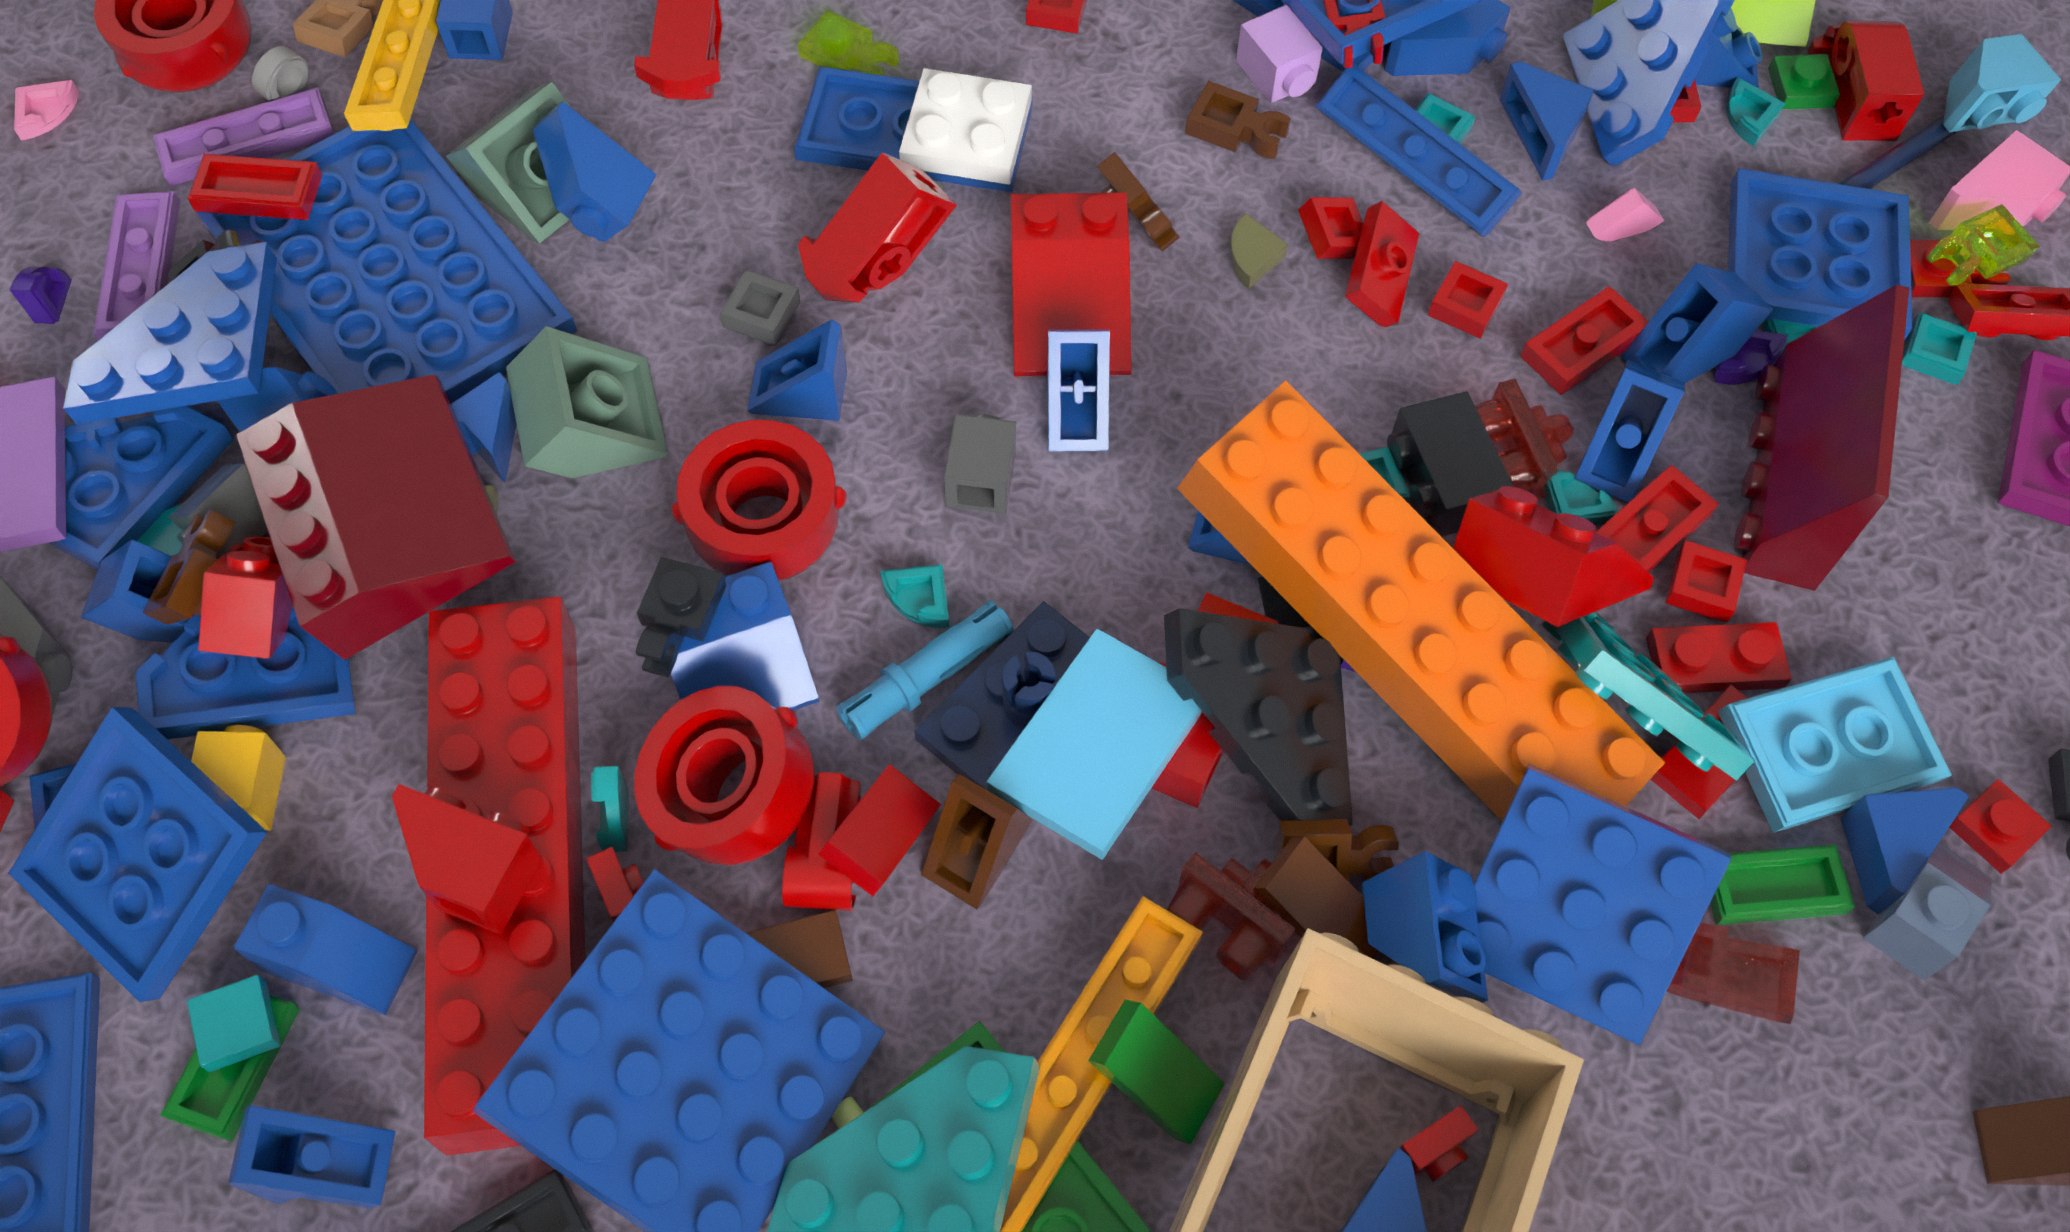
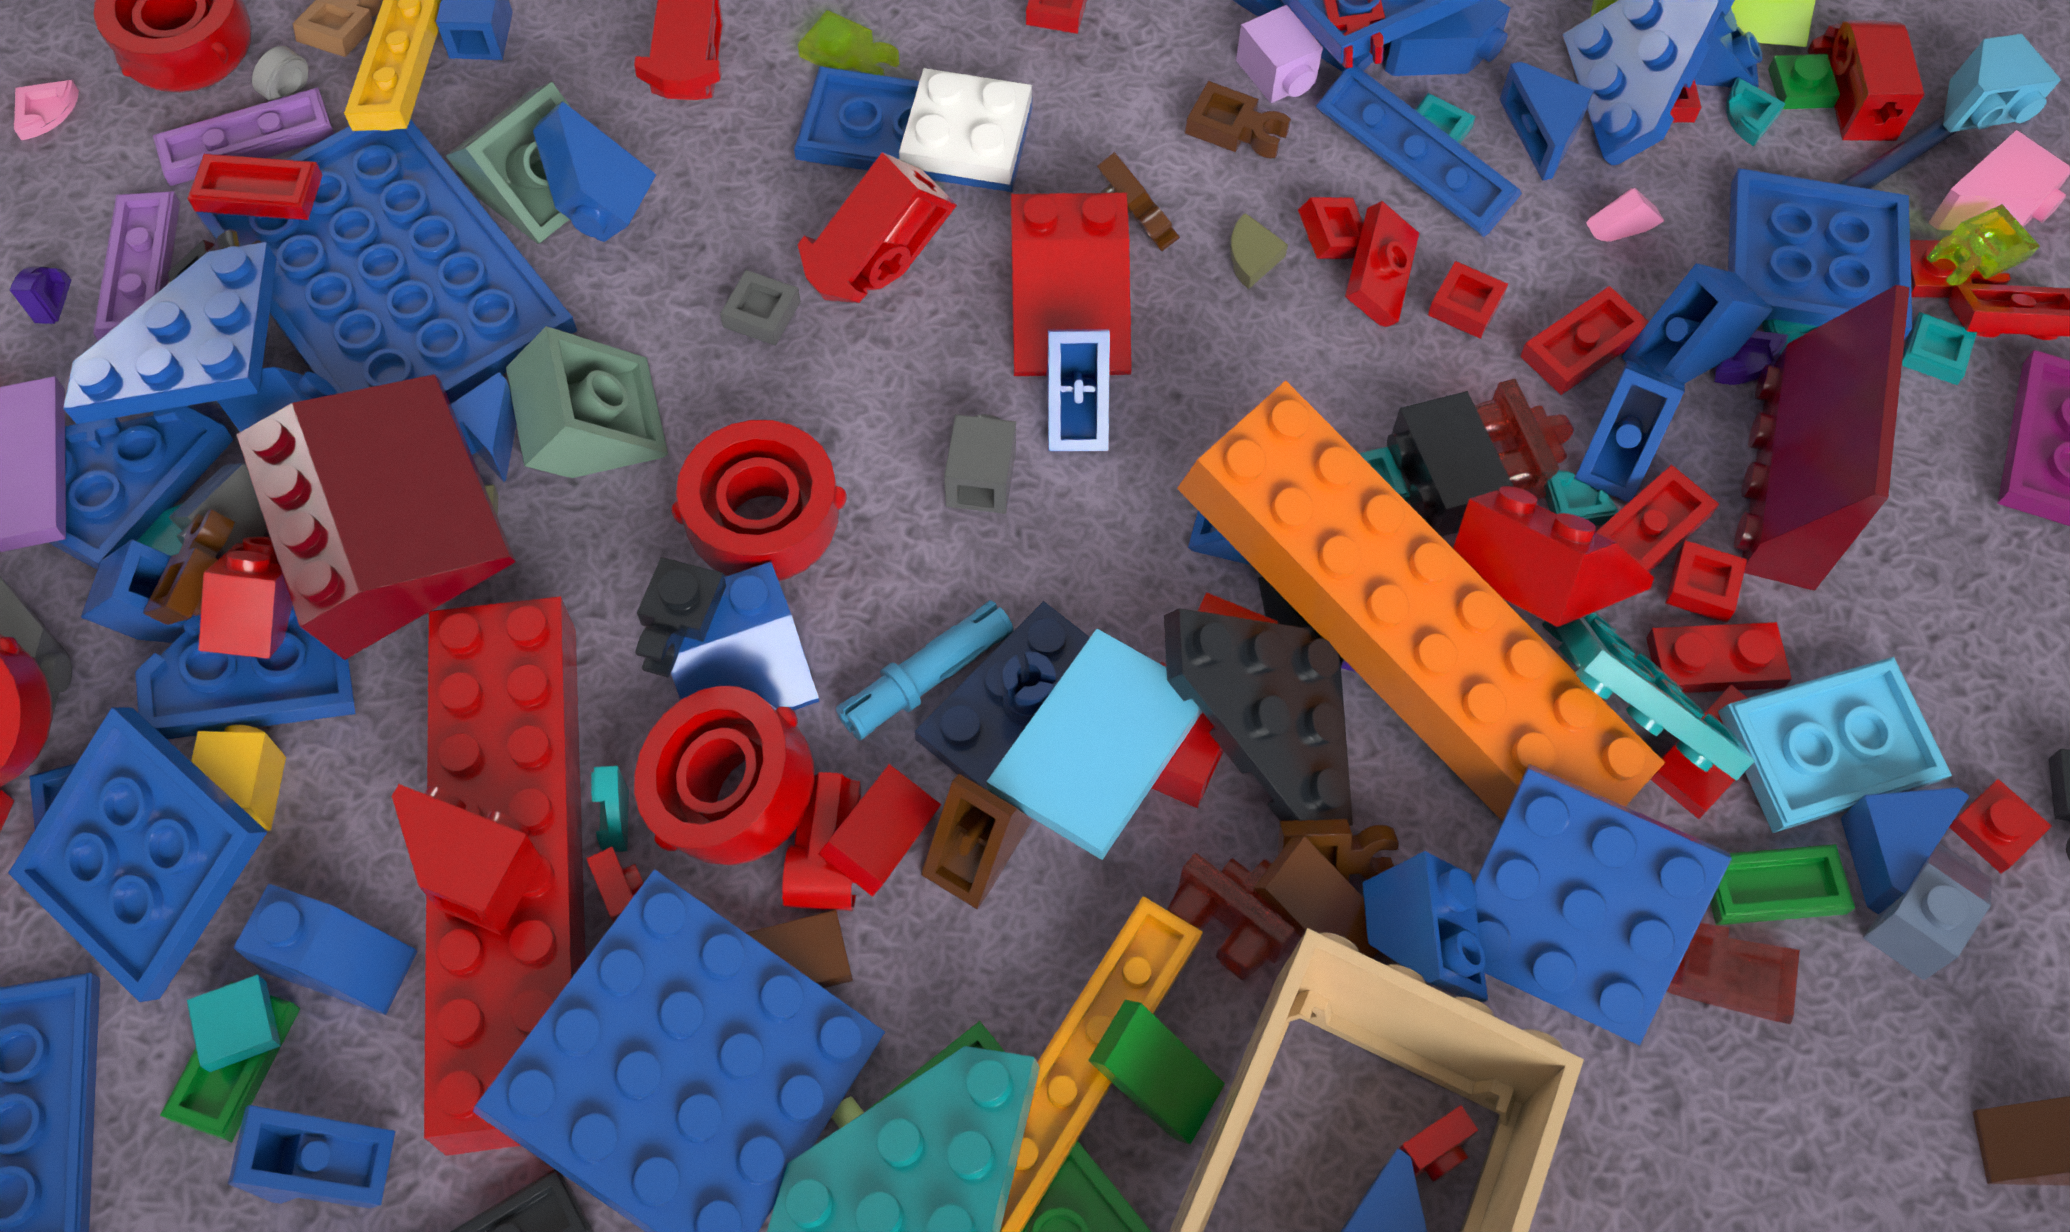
(802, 377): blue slope -> none
(918, 593): teal tile -> none

